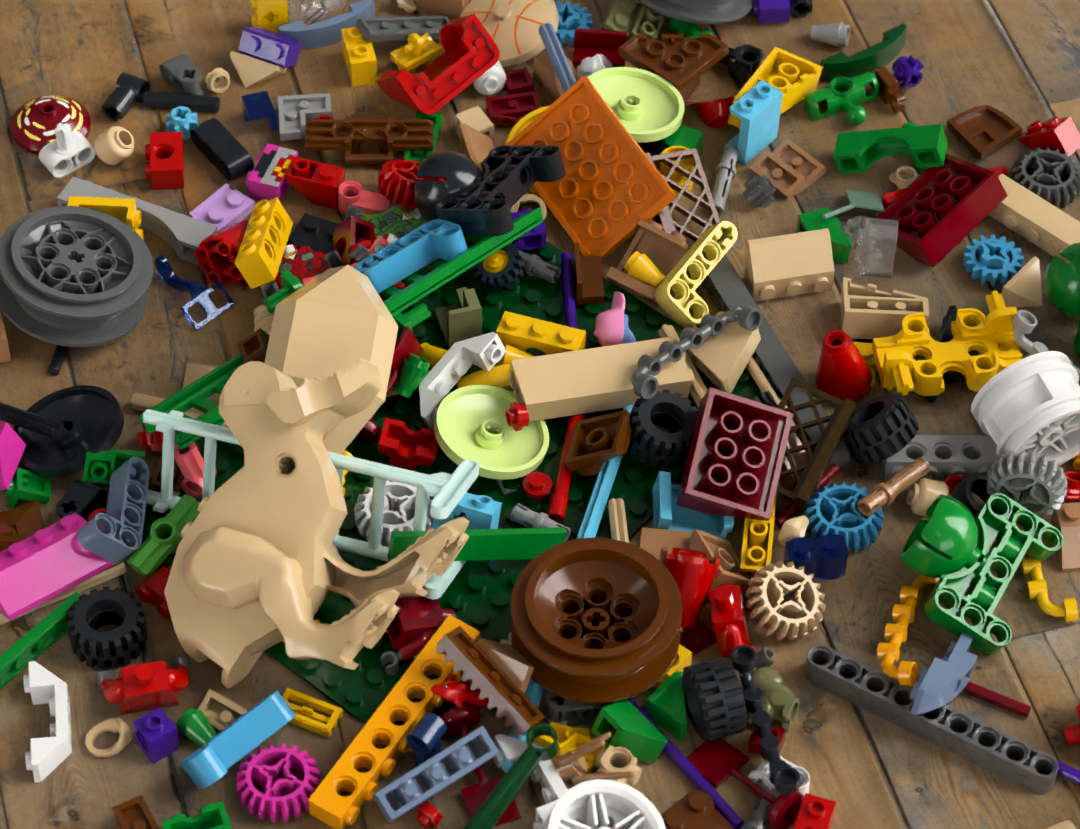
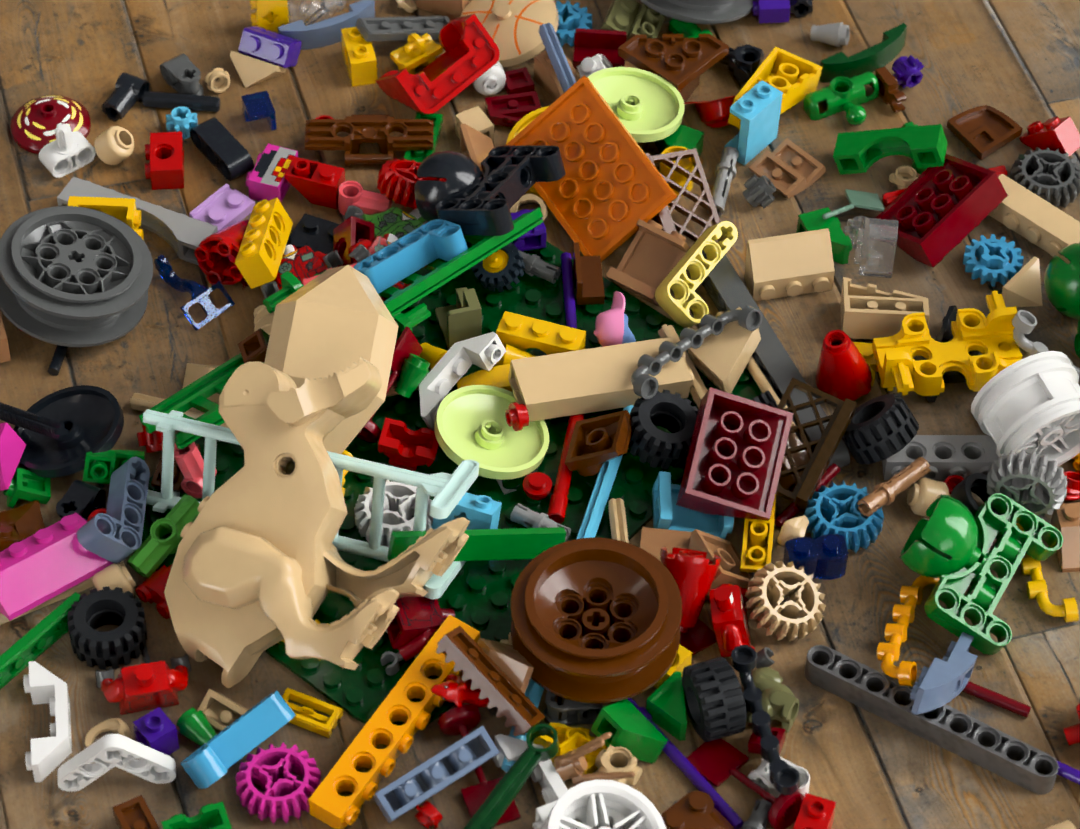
(112, 752): none -> white beam
(114, 577): none -> tan head
(297, 109): light grey plate -> none
(426, 737): dark blue piece -> none
(644, 270): yellow cone -> none

